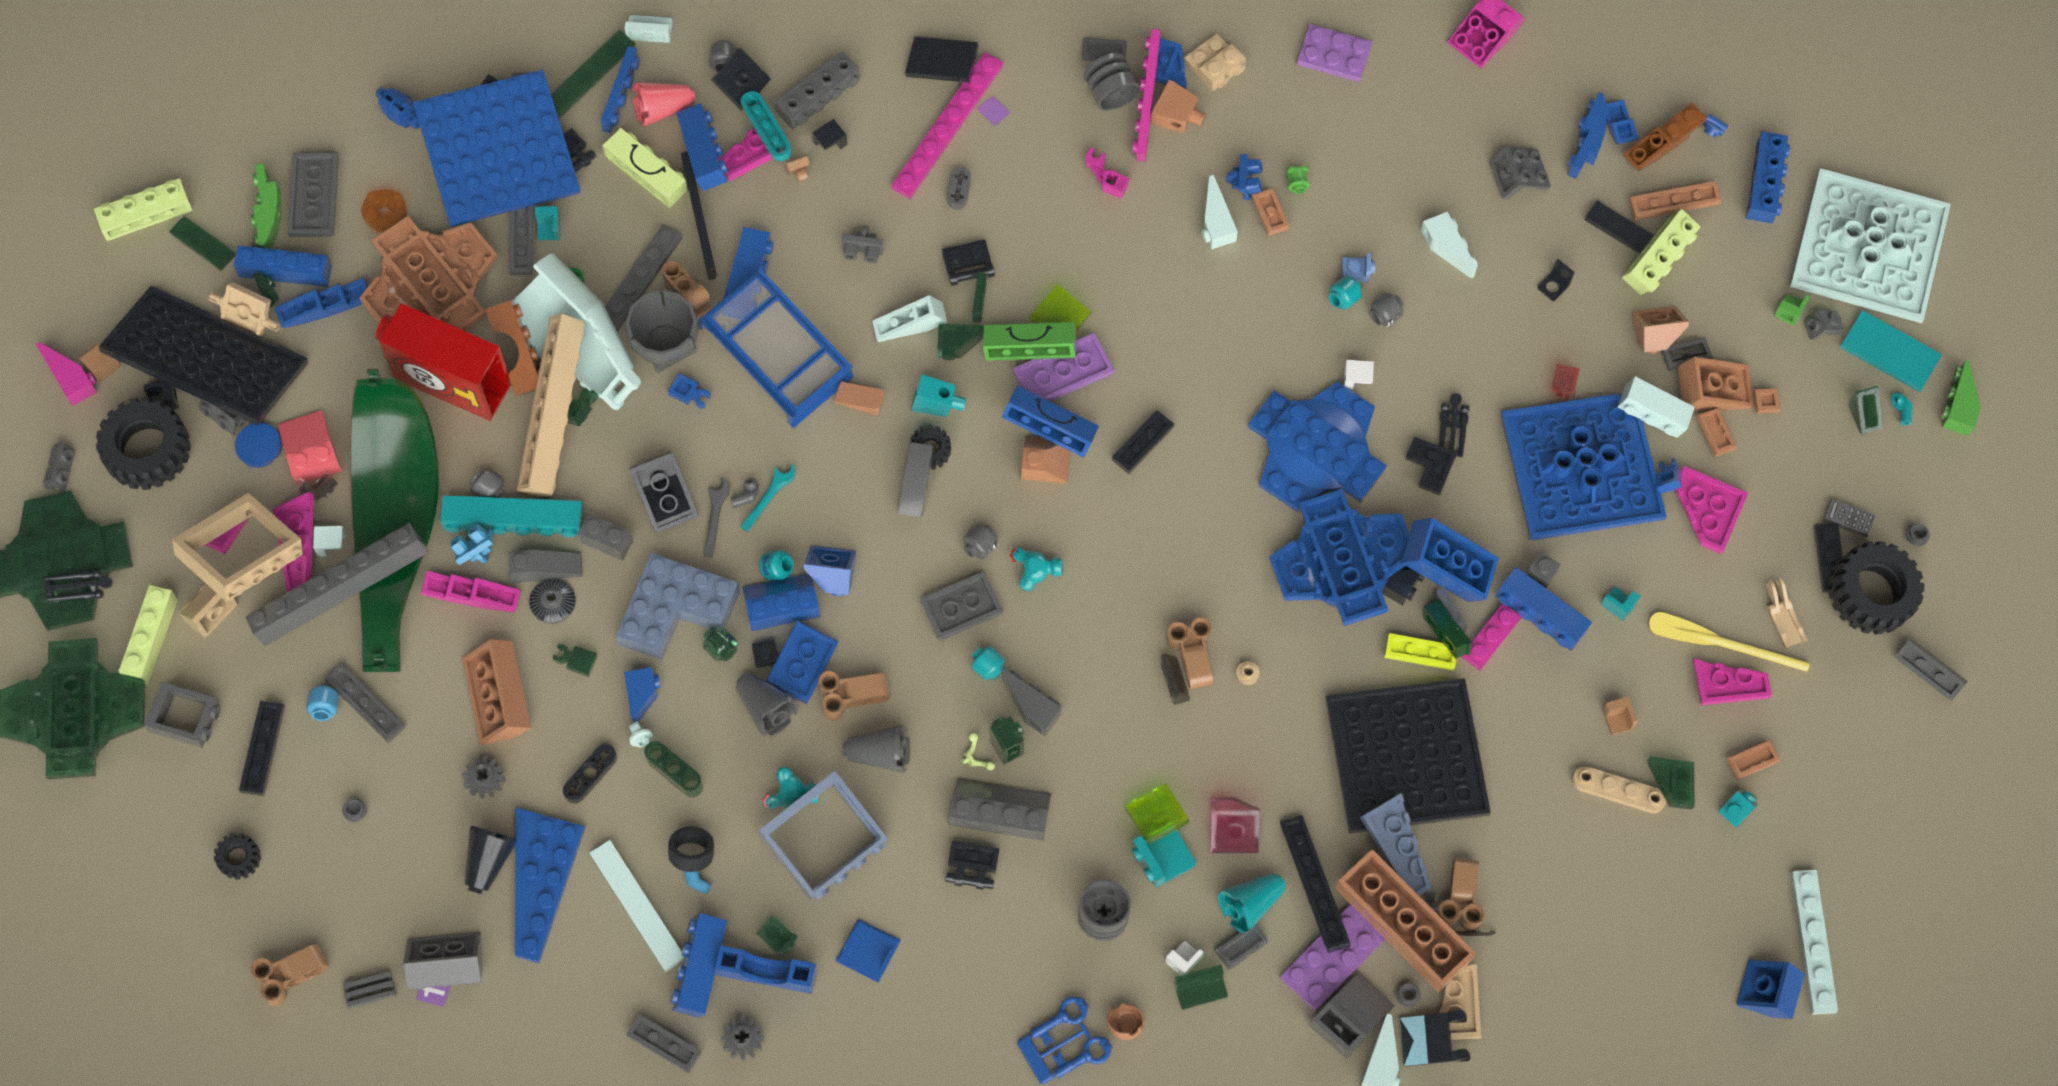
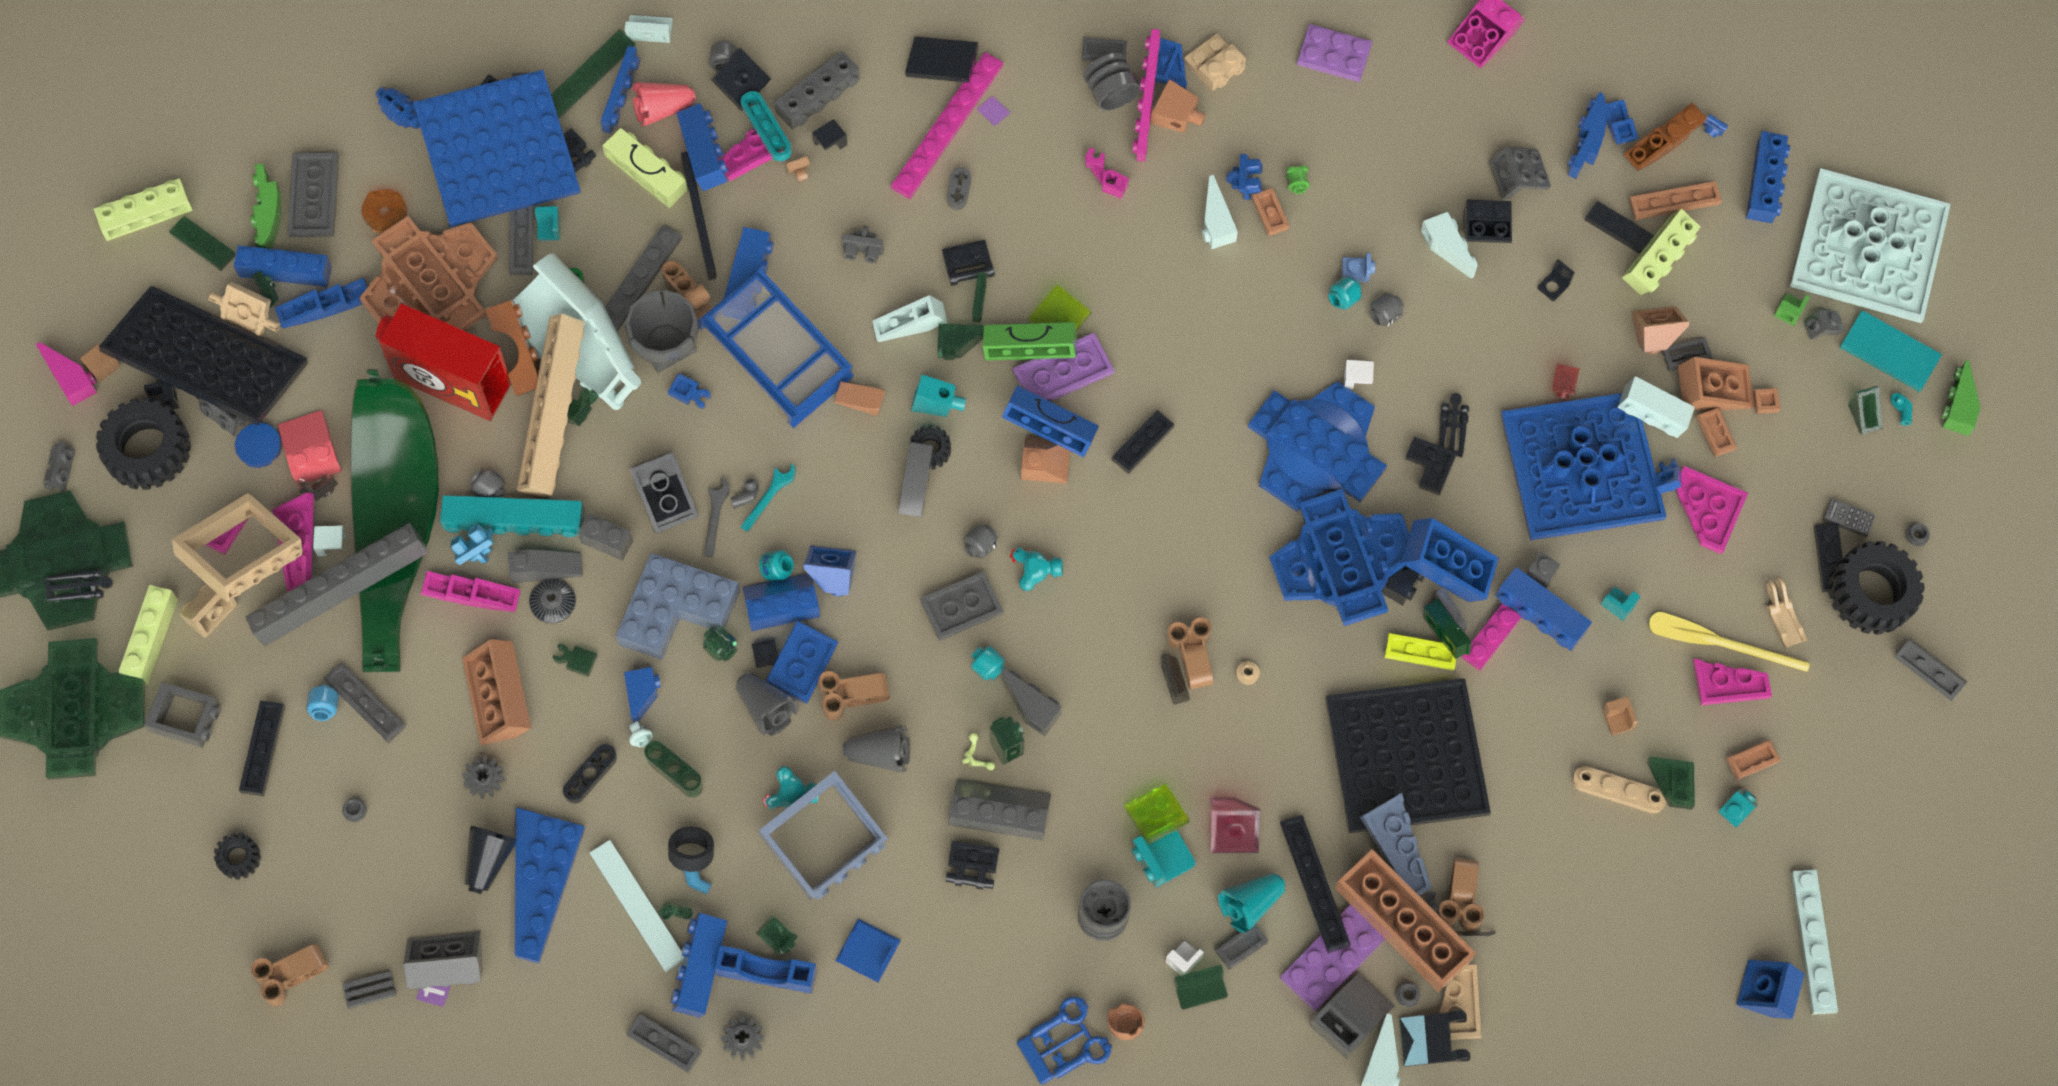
(675, 910): none -> clear green arm
(1487, 221): none -> black slope

